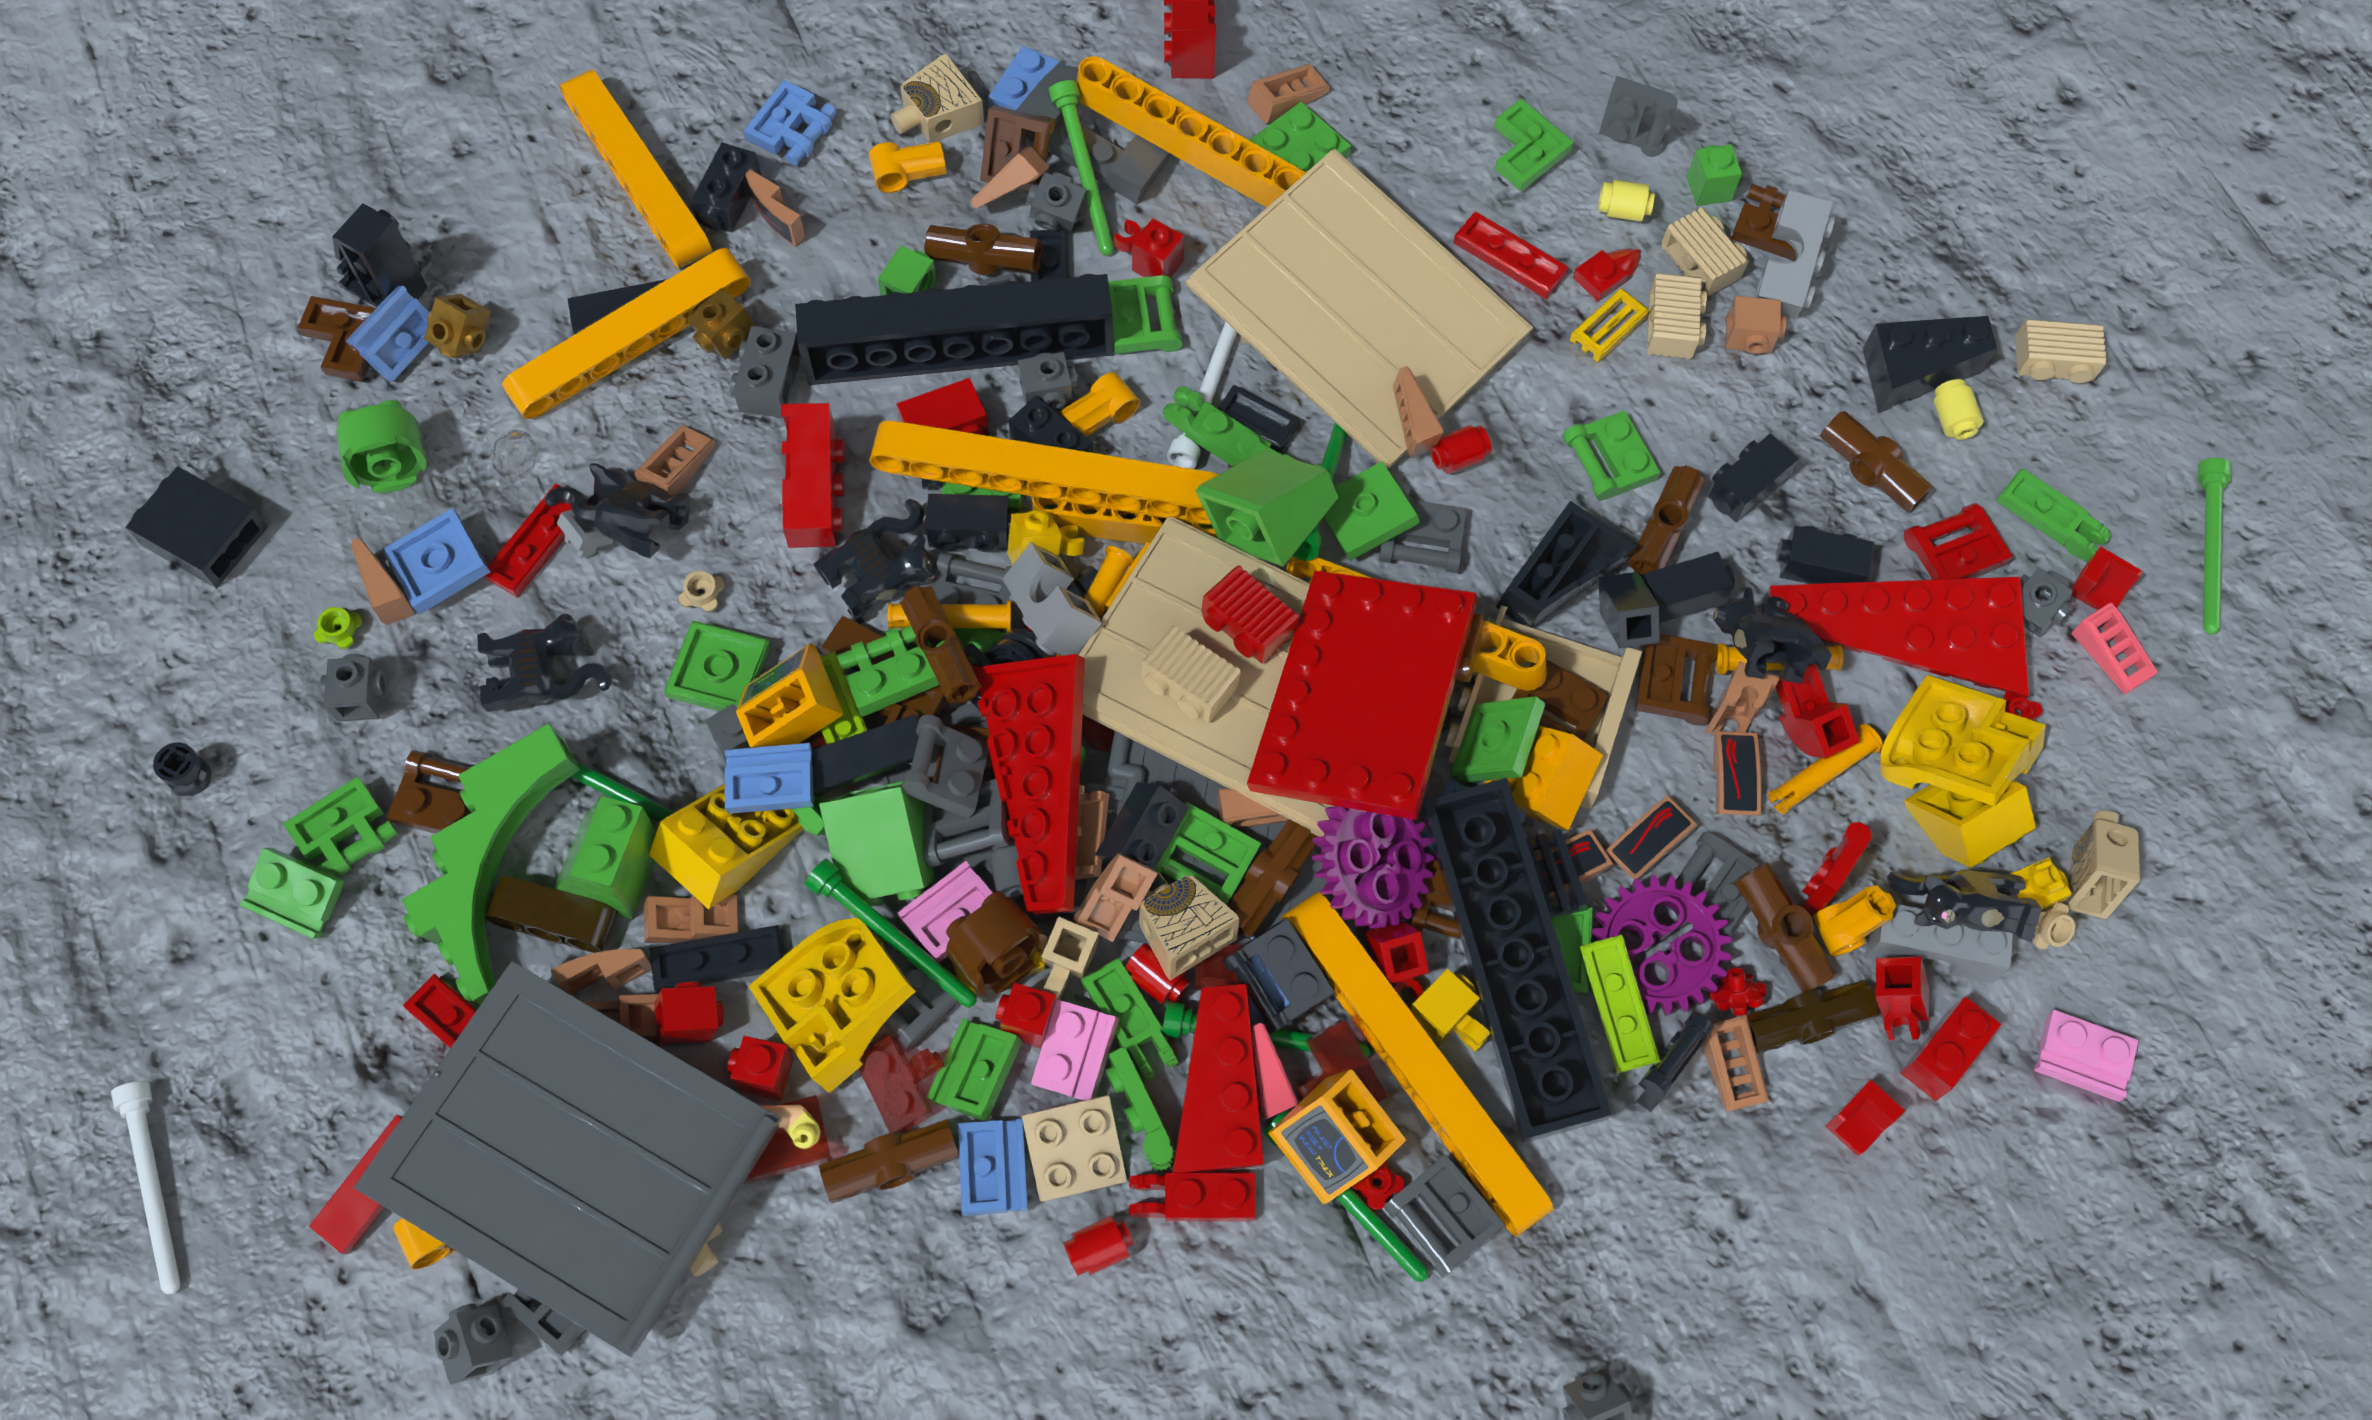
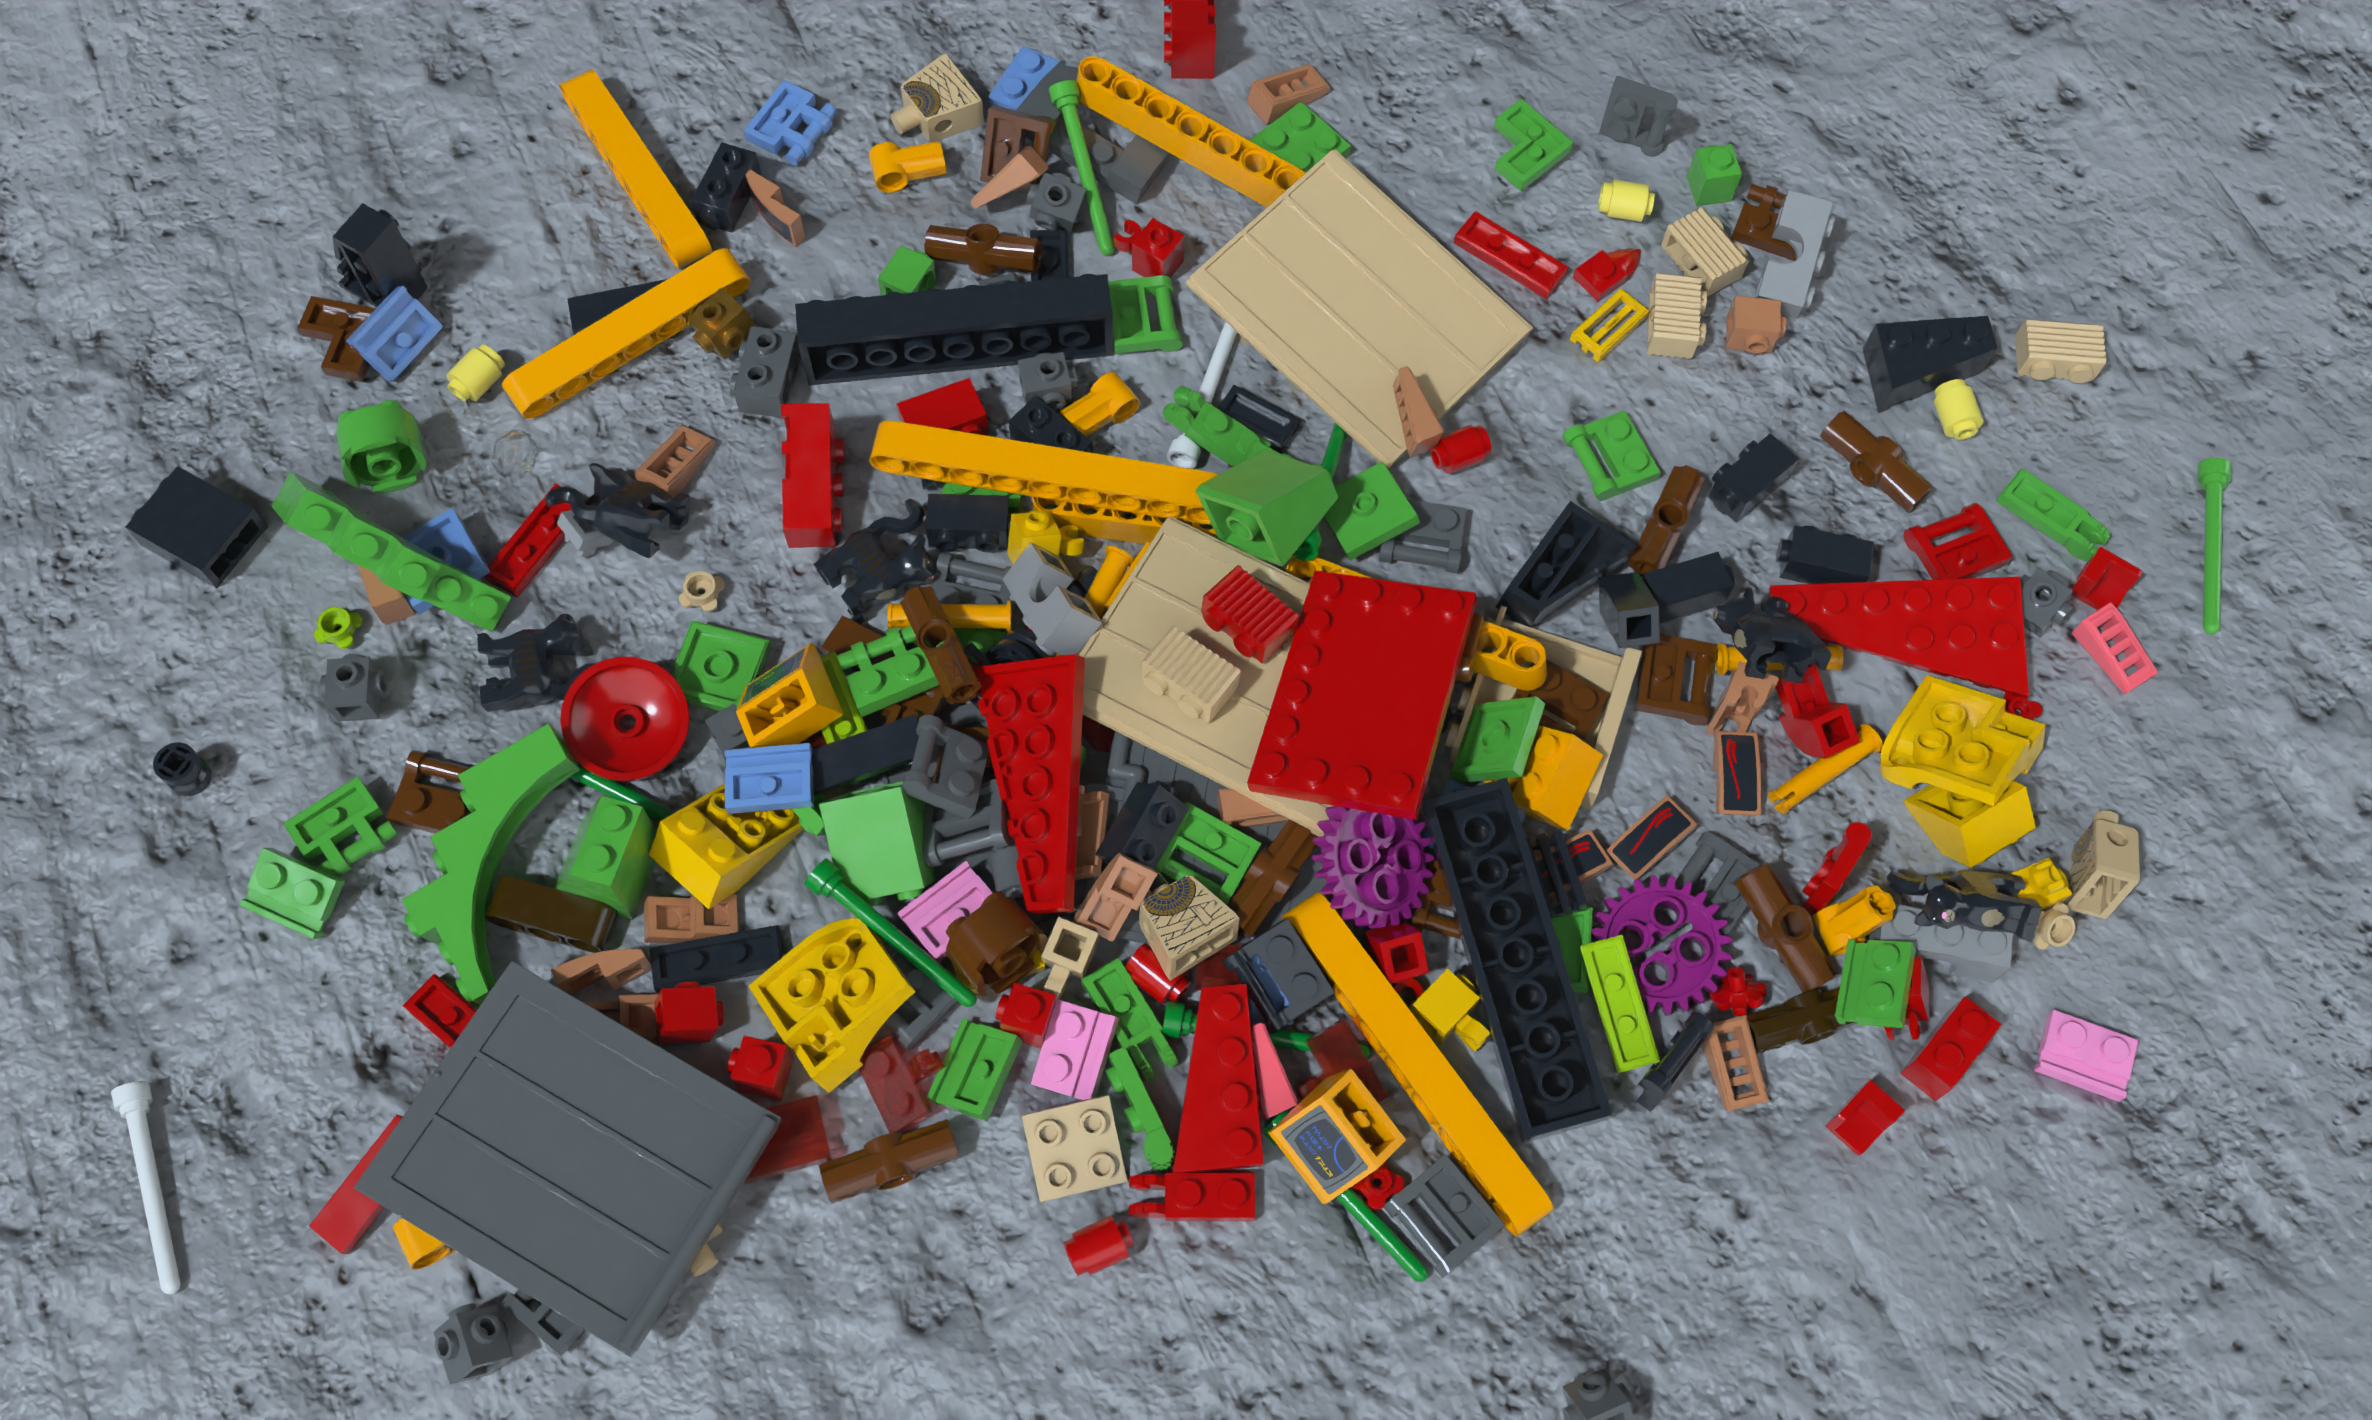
(387, 555): none -> bright green arch
(457, 325): pearl gold brick -> none
(475, 373): none -> light yellow brick
(607, 695): none -> red dish
(797, 1123): arm -> none
(992, 1167): medium blue plate -> none
(1875, 983): none -> bright green plate

